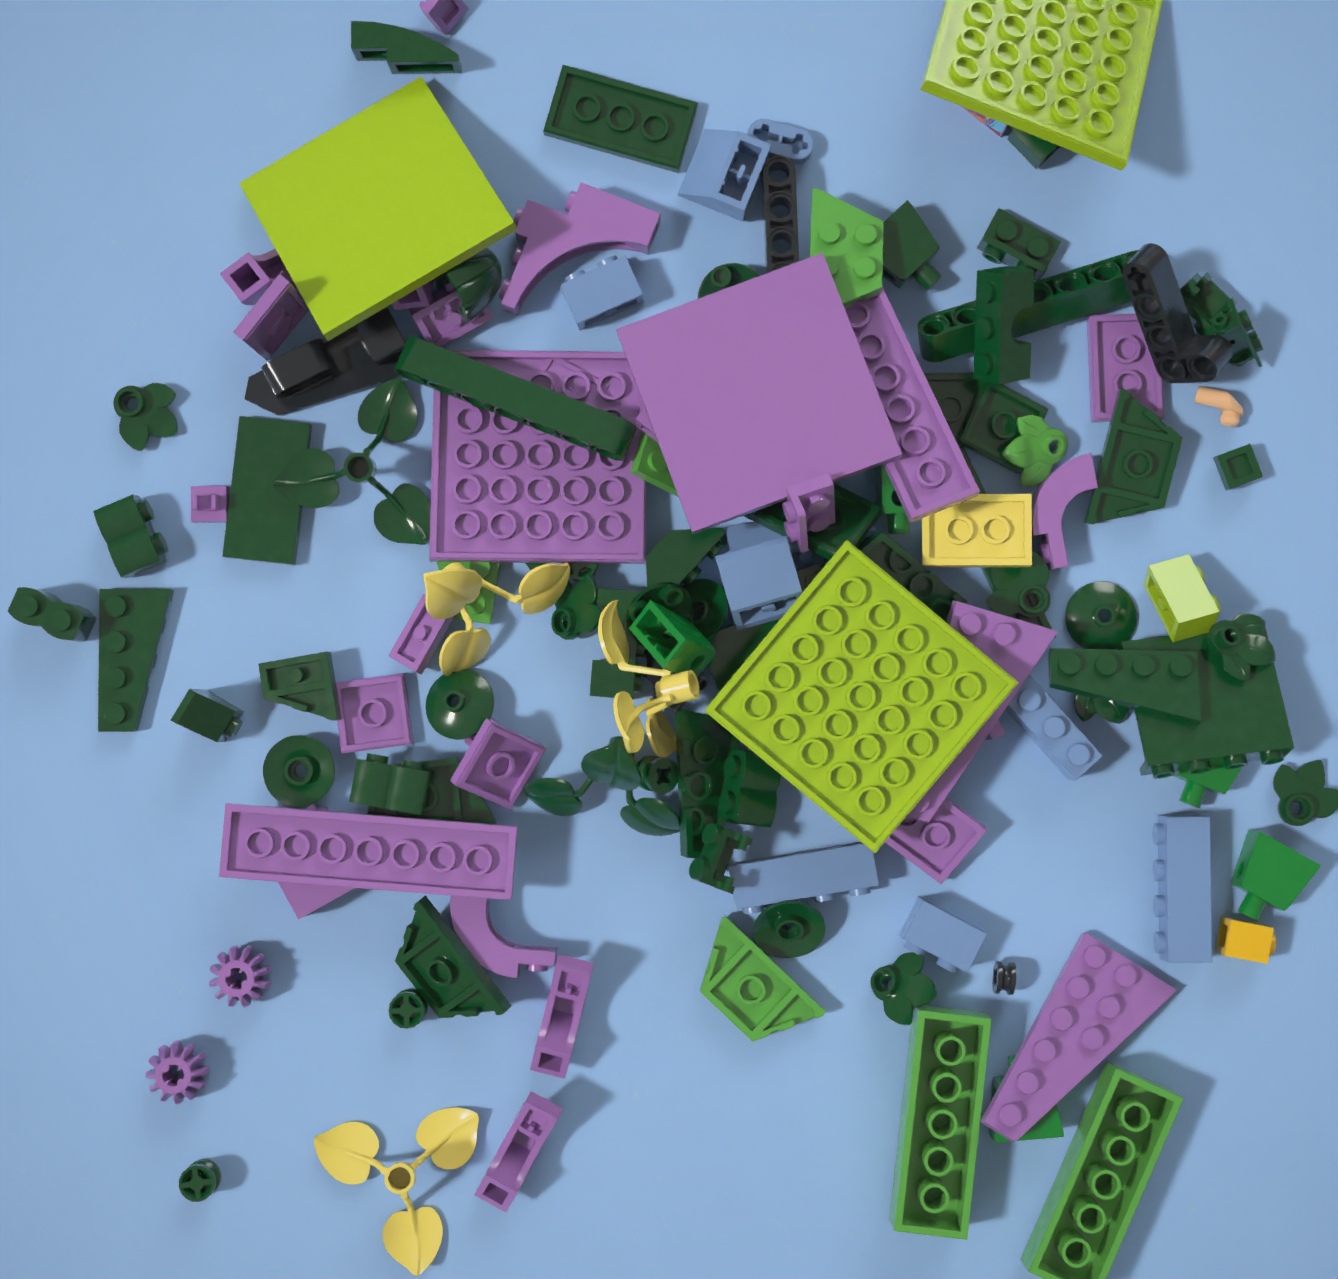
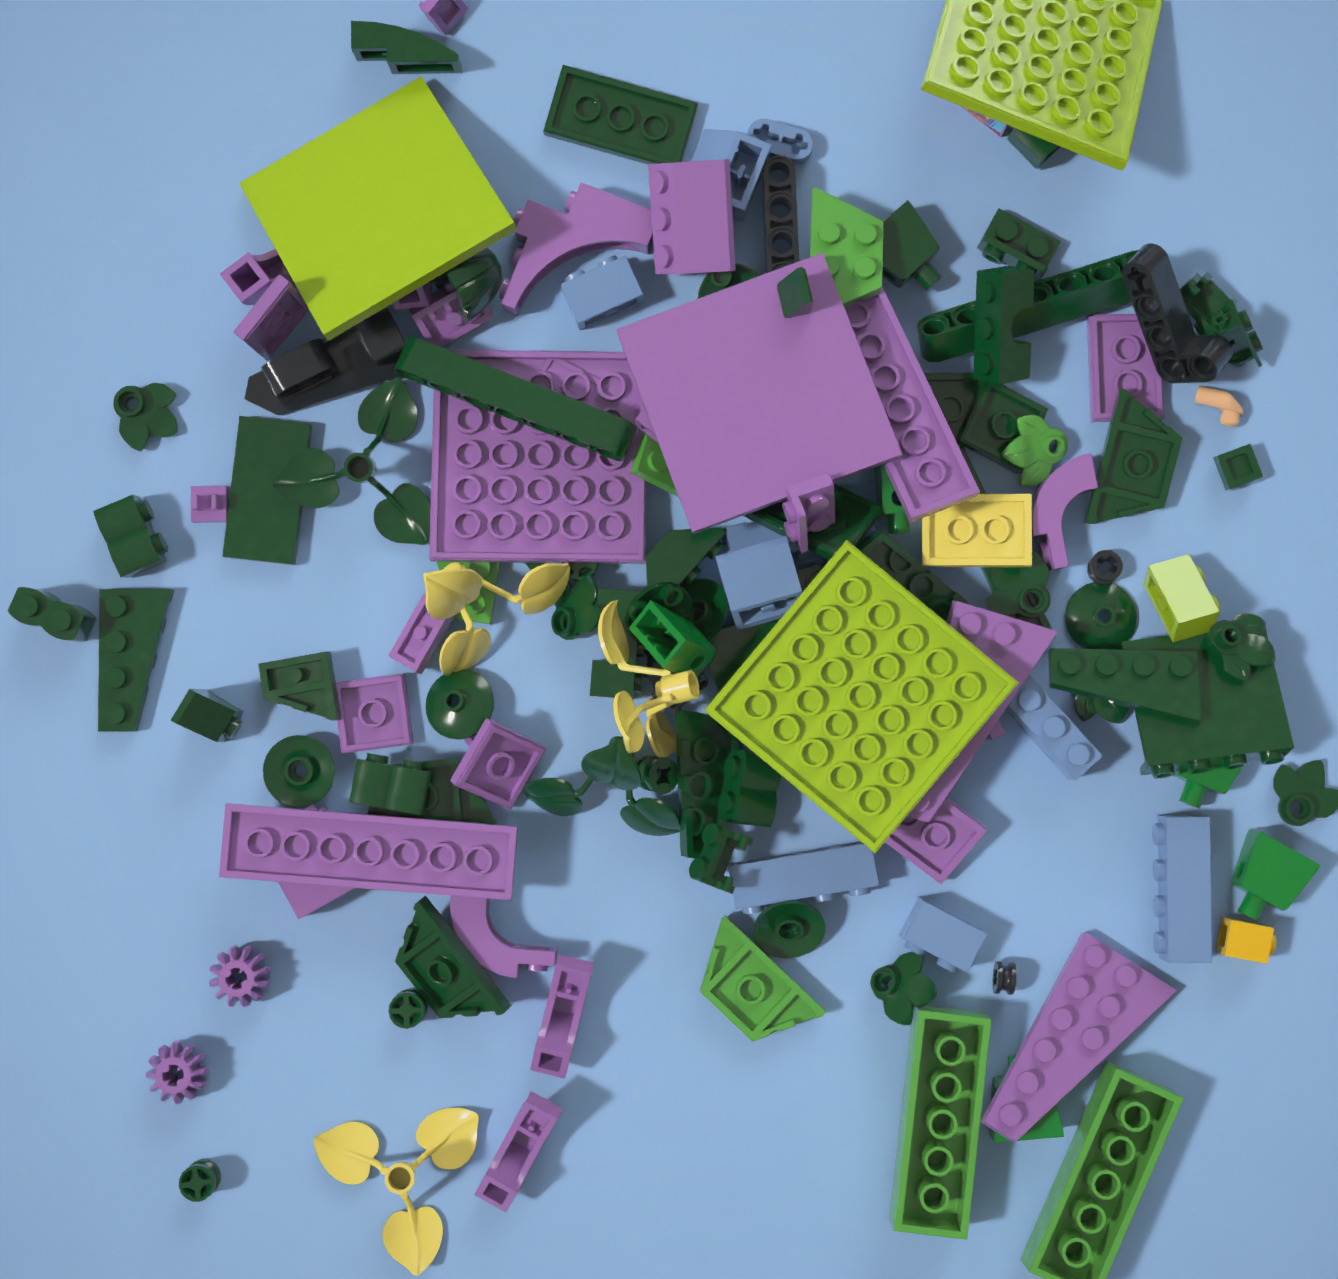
(692, 217): none -> medium lavender slope
(795, 294): none -> dark green slope
(1108, 577): none -> black bush

